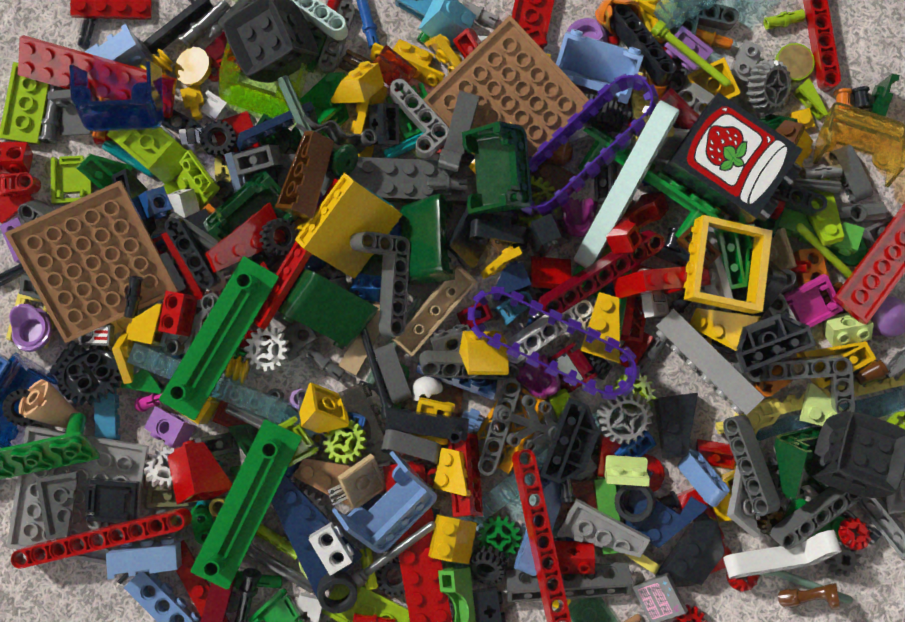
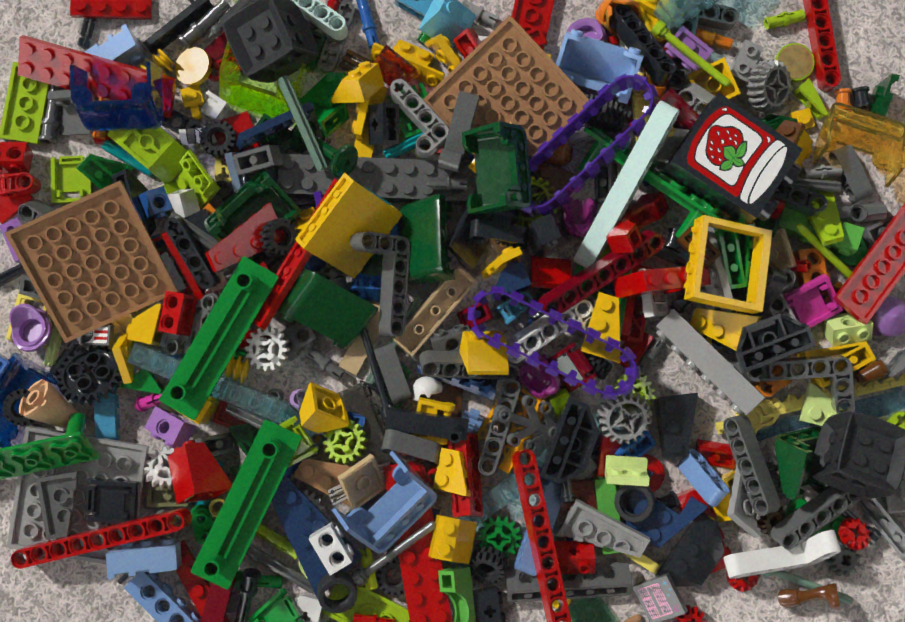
(53, 347): none -> yellowish green axle
(133, 296): black pin -> none
(306, 176): reddish brown wedge -> none
(333, 130): dark grey flag -> none

